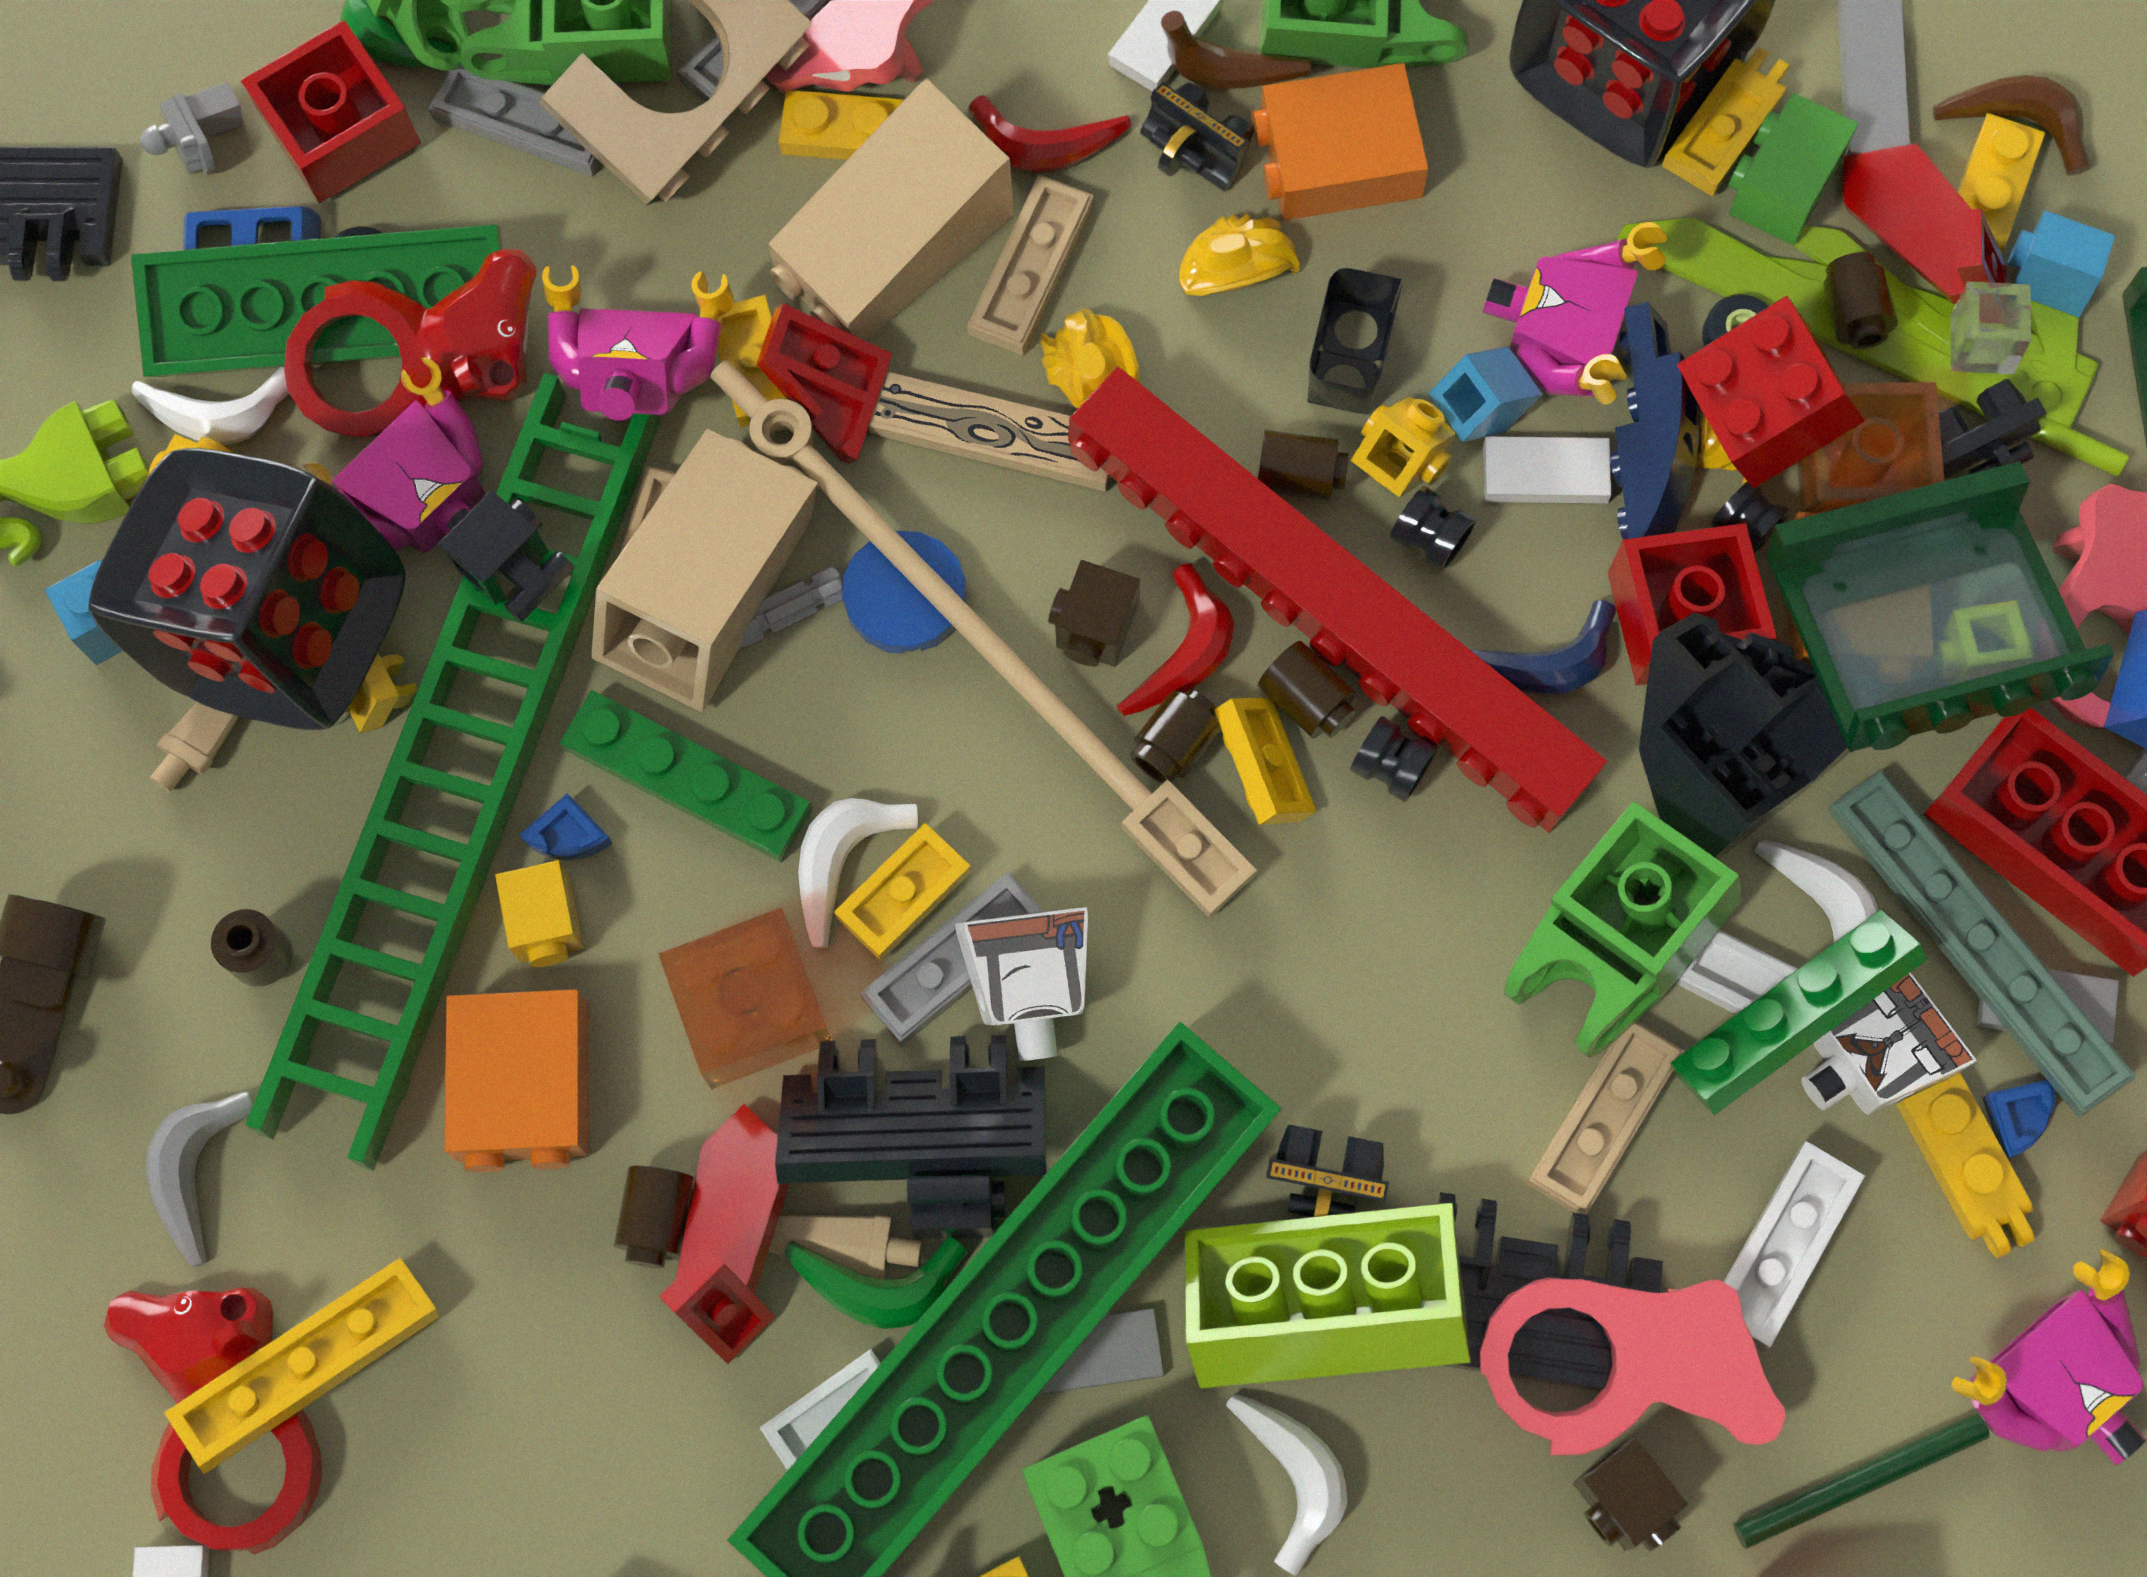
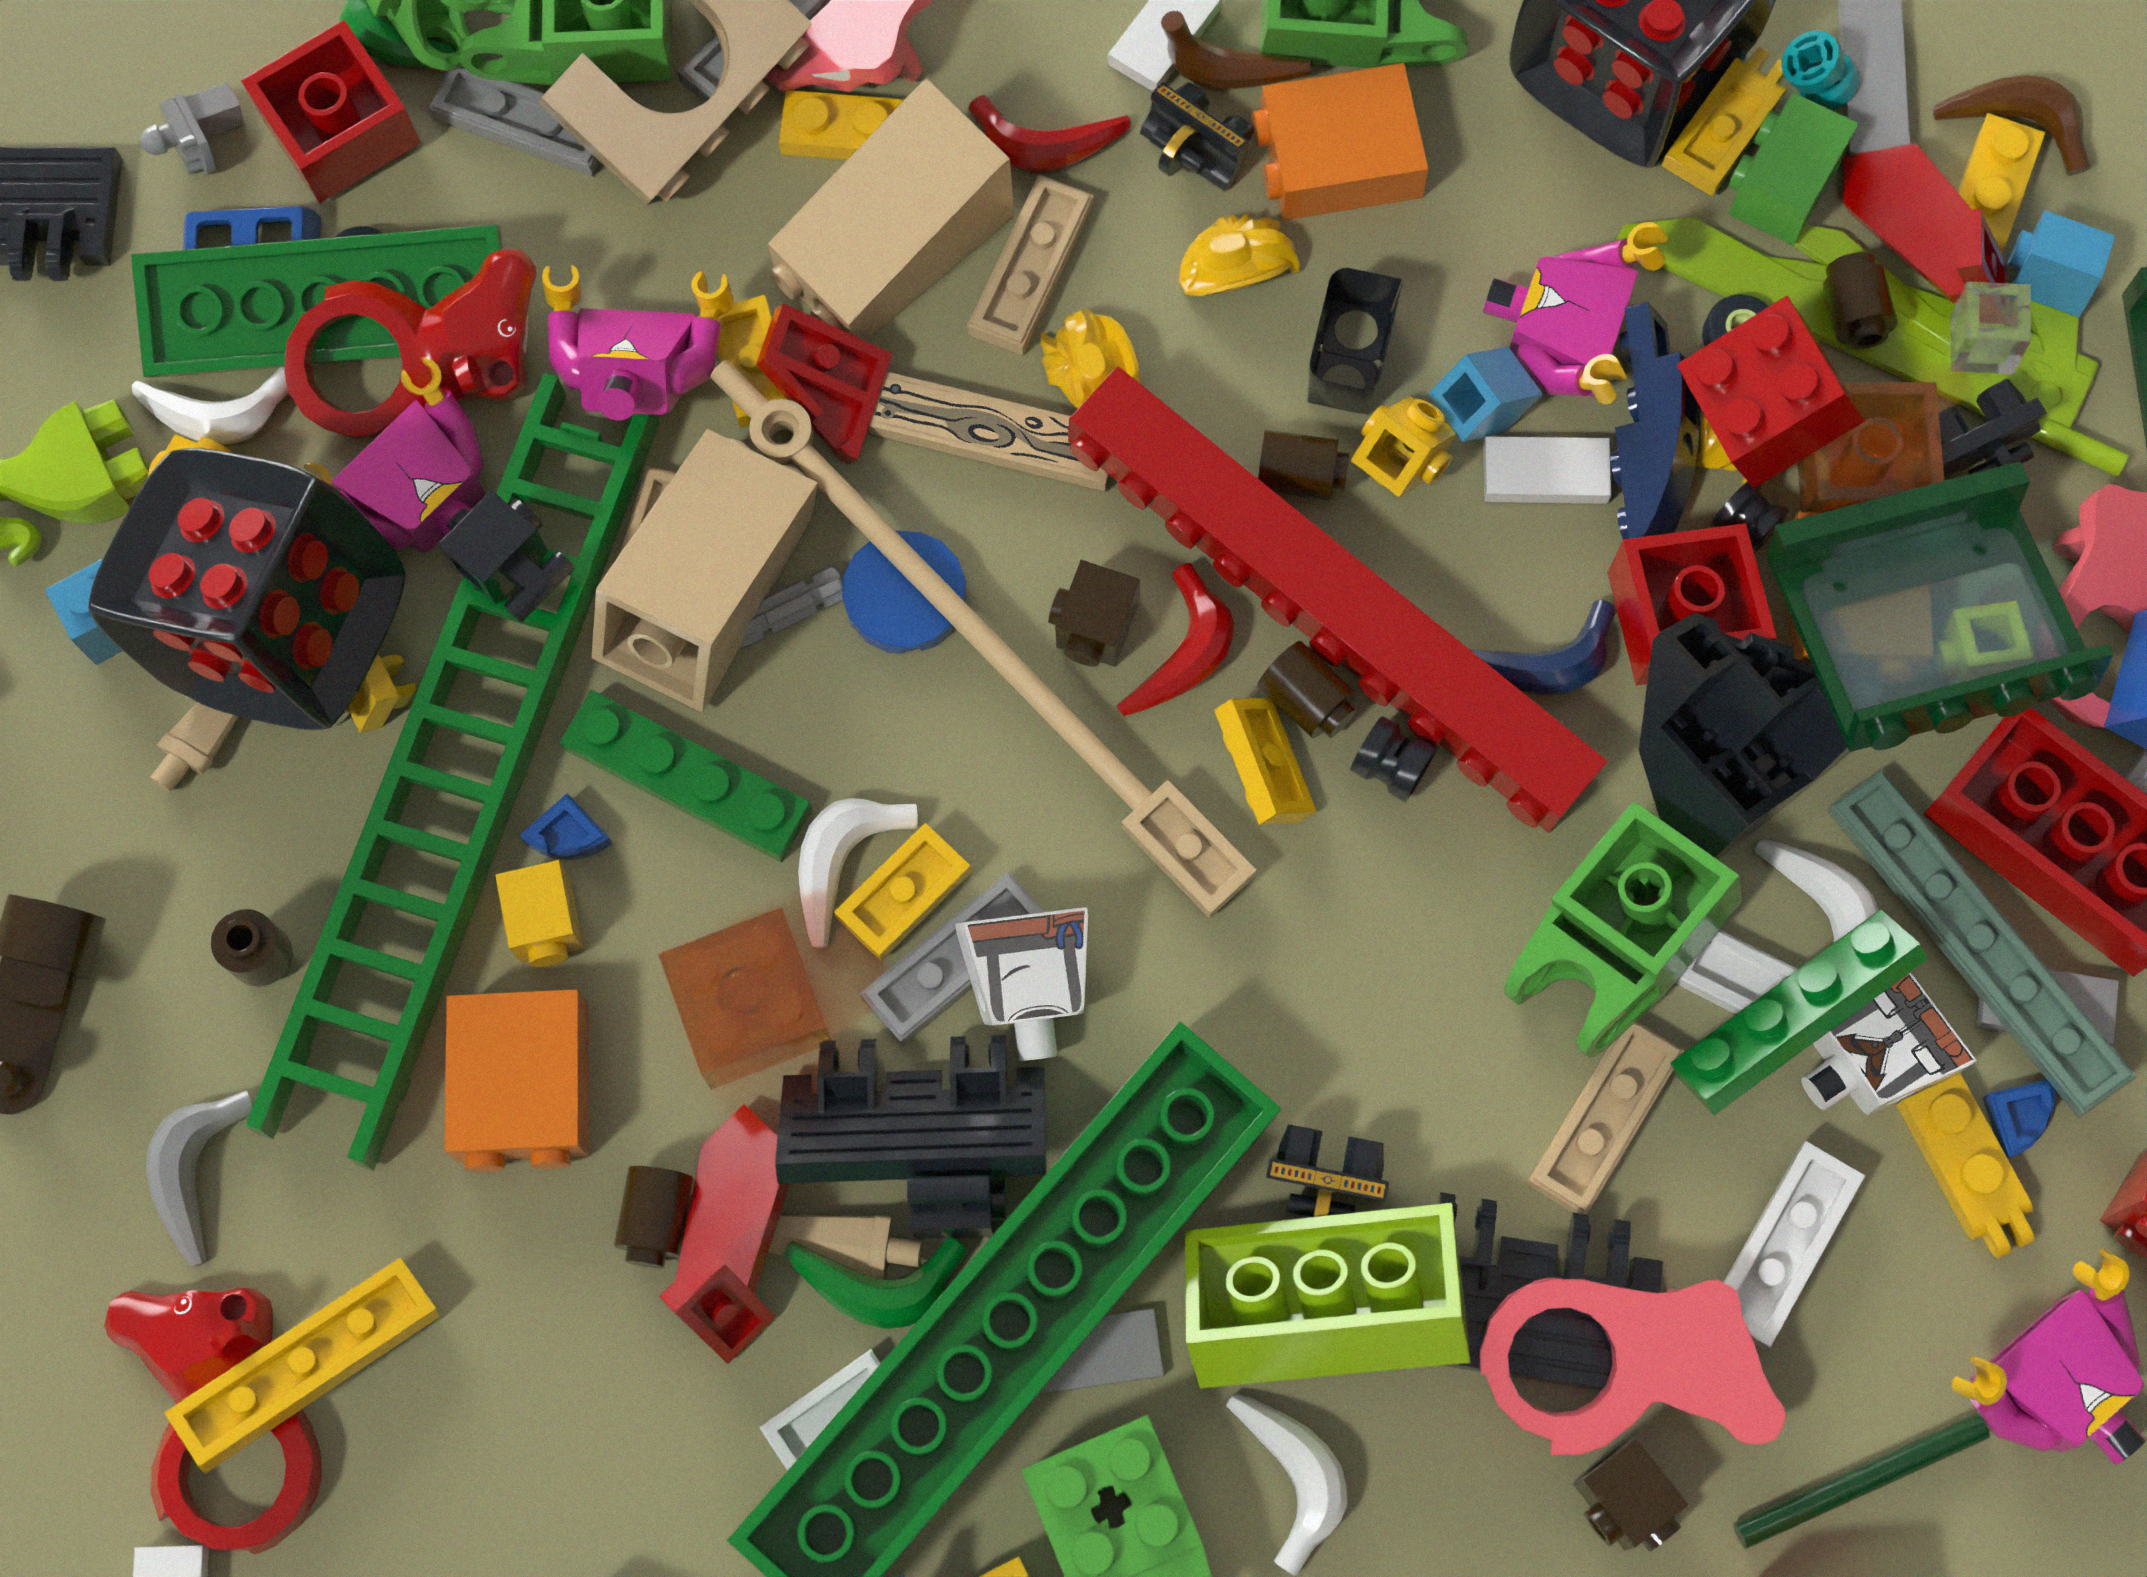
(1175, 736): dark brown brick -> none
(1433, 528): black wheel -> none
(1820, 69): none -> teal wheel

